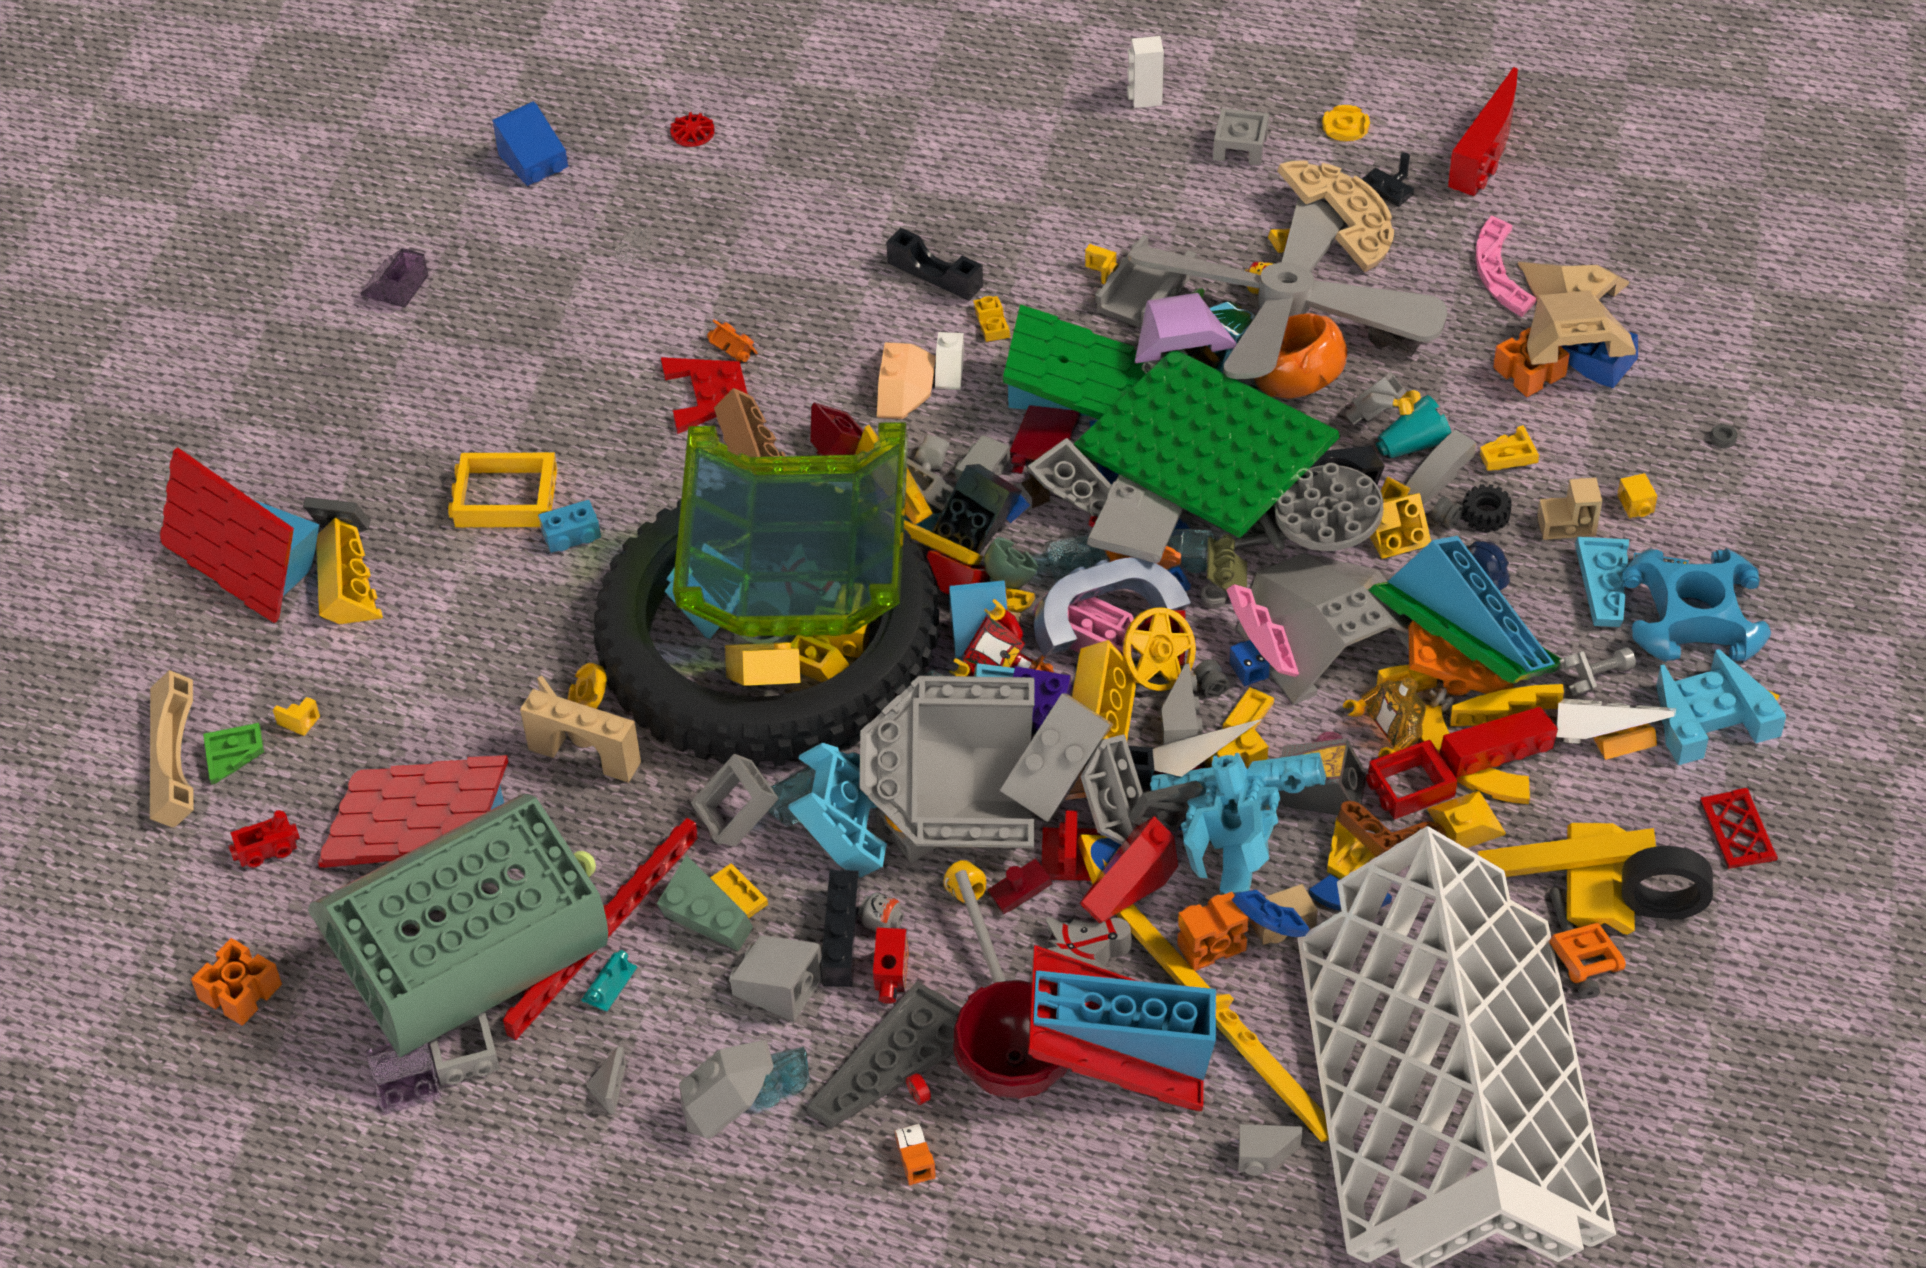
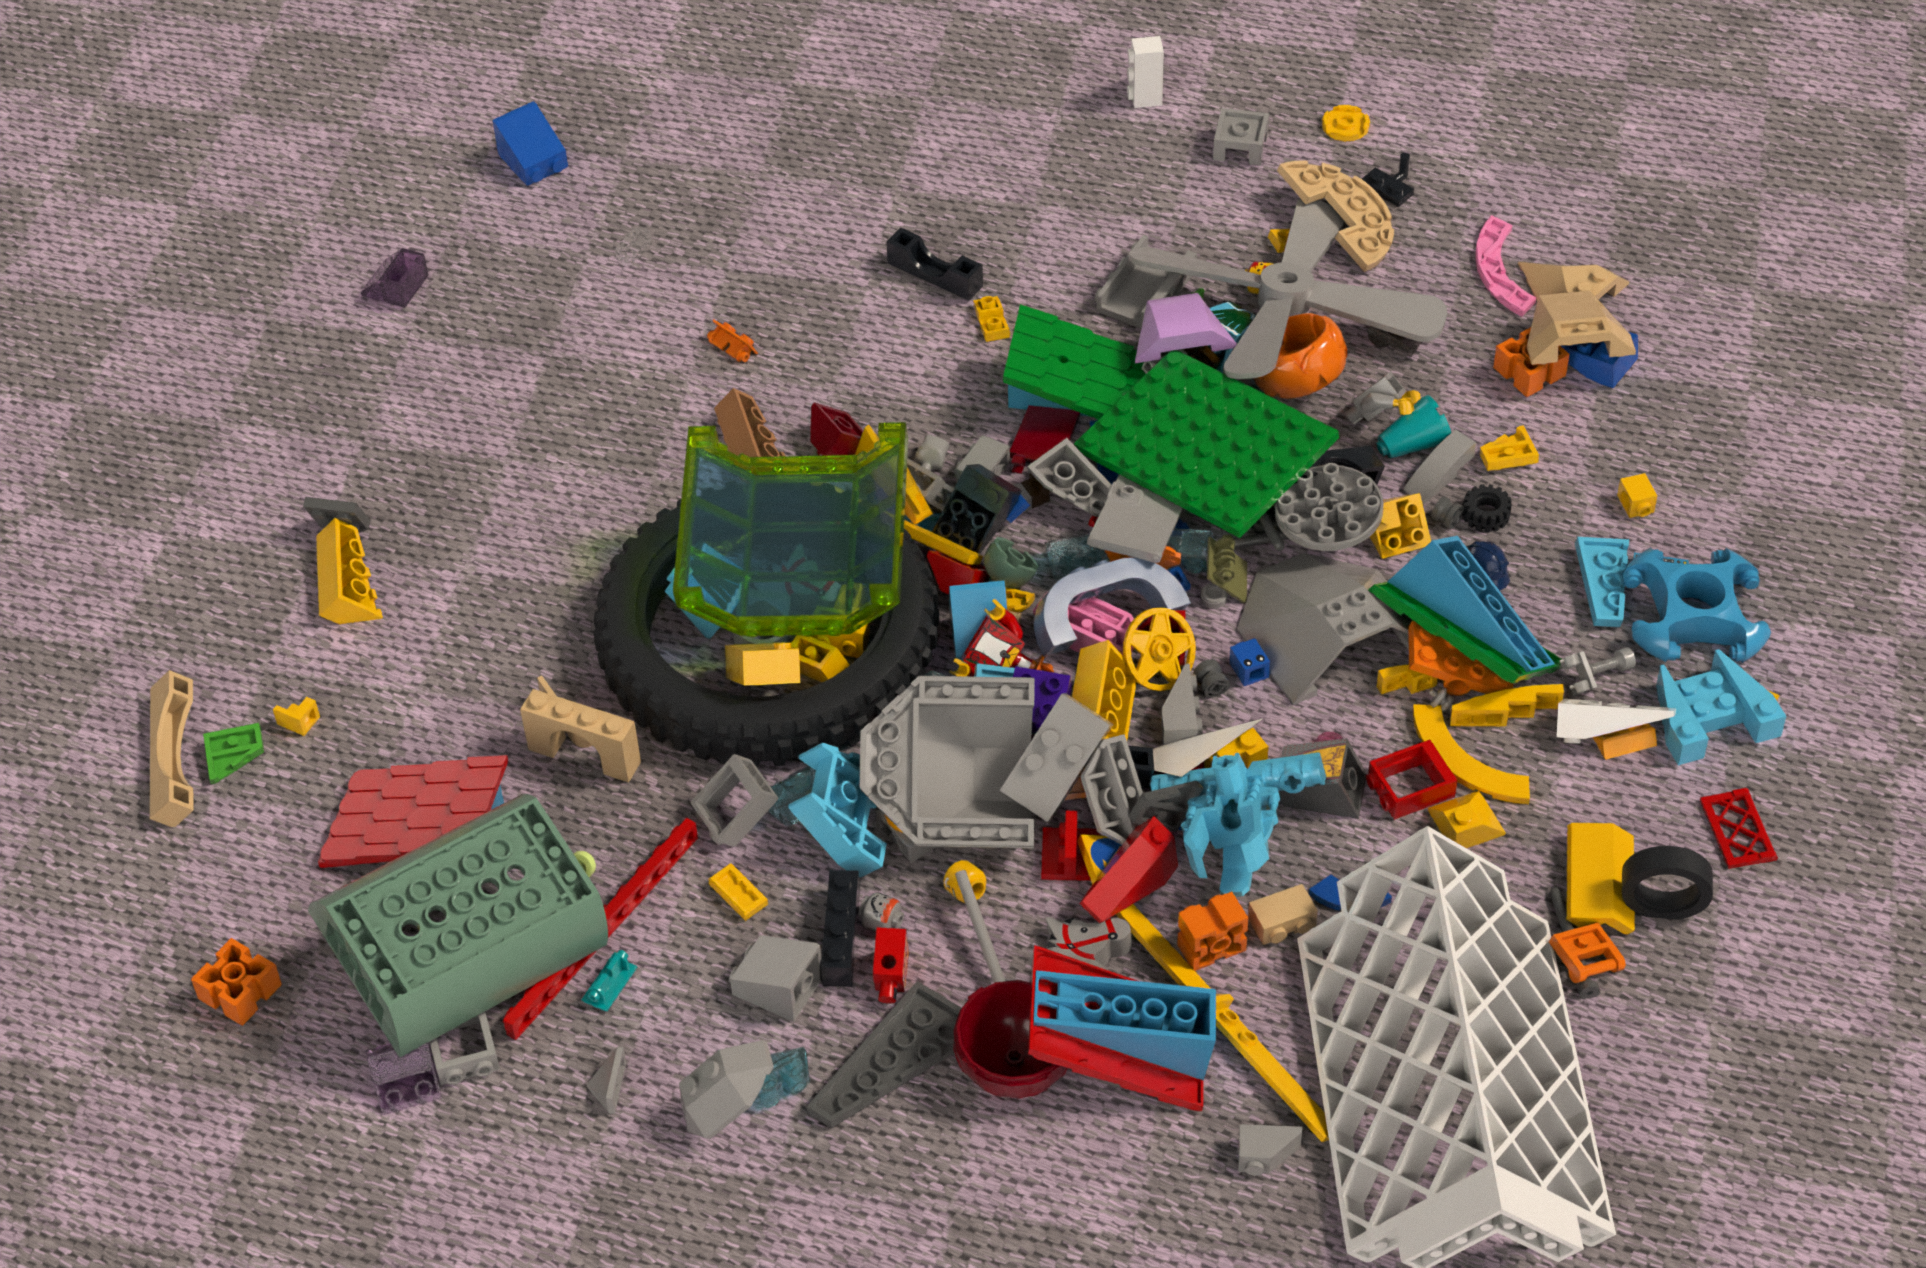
(235, 539): red piece -> none
(264, 840): red brick -> none
(503, 514): yellow window -> none
(570, 527): dark azure brick -> none
(589, 685): yellow tile -> none
(692, 130): red wheel -> none
(704, 907): sand green wedge -> none
(710, 383): red wing -> none
(904, 379): light nougat wedge -> none
(915, 1154): orange leg -> none
(918, 1088): red tile -> none
(949, 360): white slope -> none
(1019, 885): dark red tile -> none
(1101, 260): yellow bracket -> none
(1250, 708): yellow tile -> none
(1267, 637): bright pink slope -> none
(1270, 915): blue tile -> none
(1346, 853): yellow wing -> none
(1359, 819): dark orange beam -> none
(1393, 488): yellow slope -> none
(1395, 710): clear yellow torso -> none
(1484, 142): red slope -> none
(1498, 742): red brick -> none
(1570, 852): yellow tile -> none
(1573, 515): tan brick -> none
(1723, 436): dark grey tile -> none

